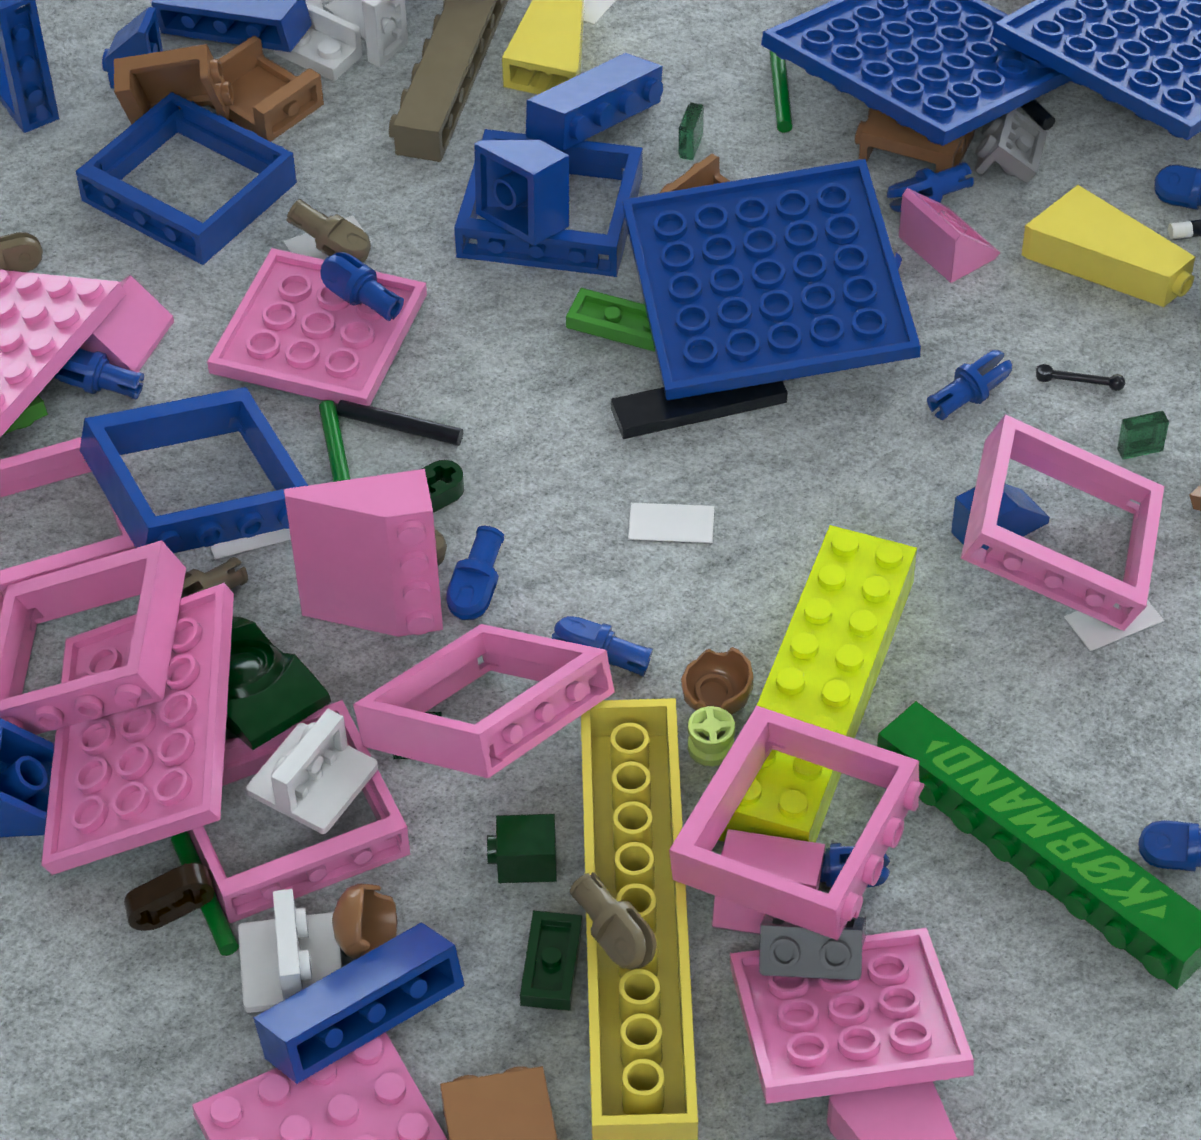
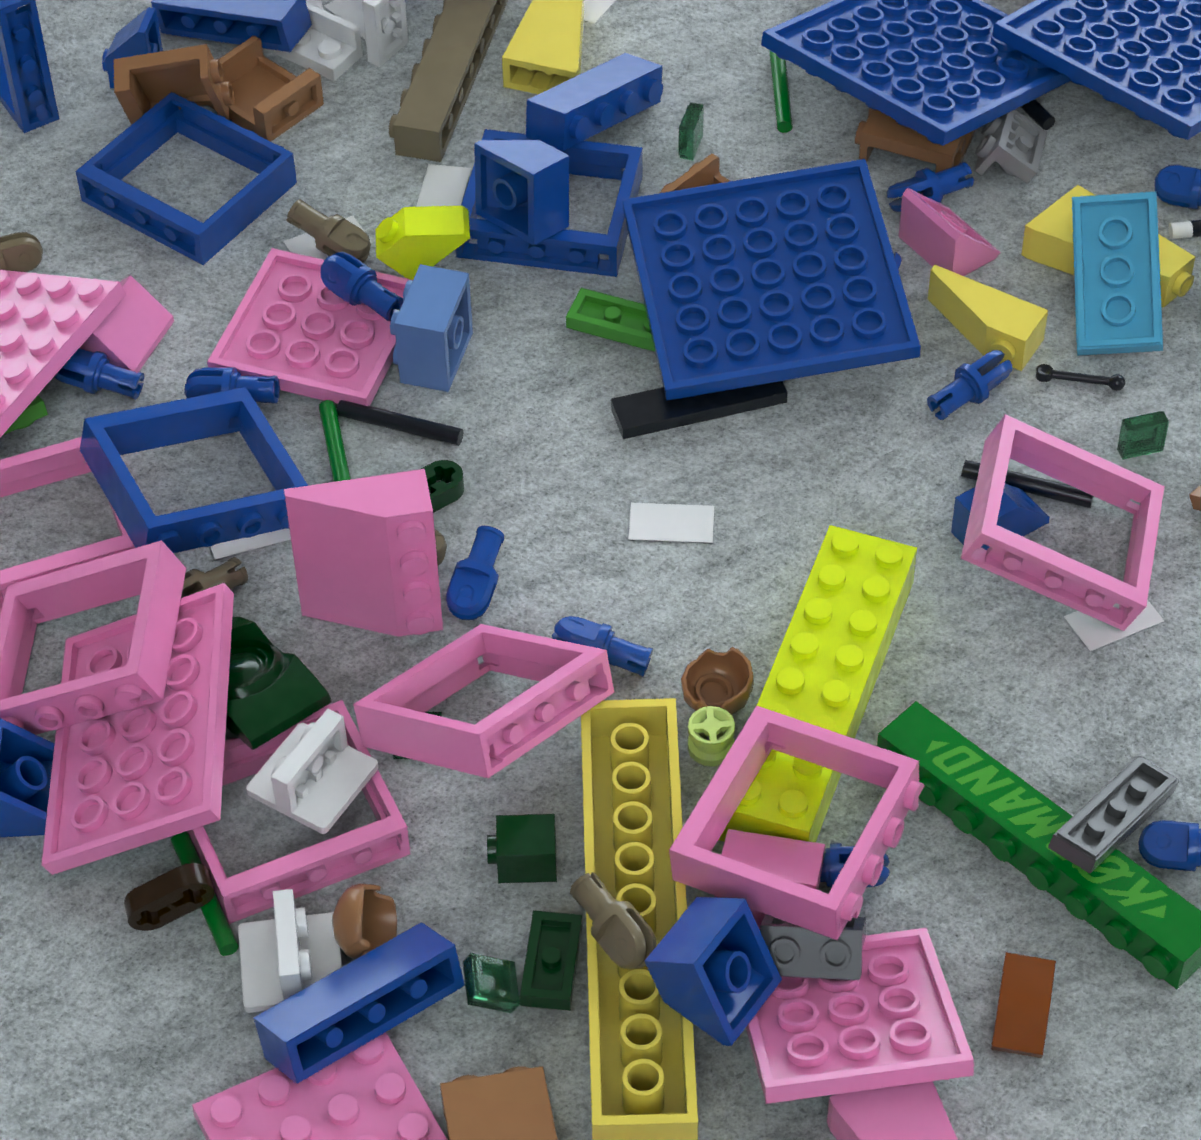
(214, 380): none -> blue arm
(421, 236): none -> neon yellow slope
(432, 327): none -> medium blue brick
(443, 186): none -> white sticker
(491, 983): none -> clear green tile
(715, 967): none -> blue slope
(988, 316): none -> light yellow slope
(1023, 1005): none -> dark orange slope
(1036, 486): none -> black bar
(1113, 814): none -> dark grey tile
(1117, 273): none -> medium azure tile

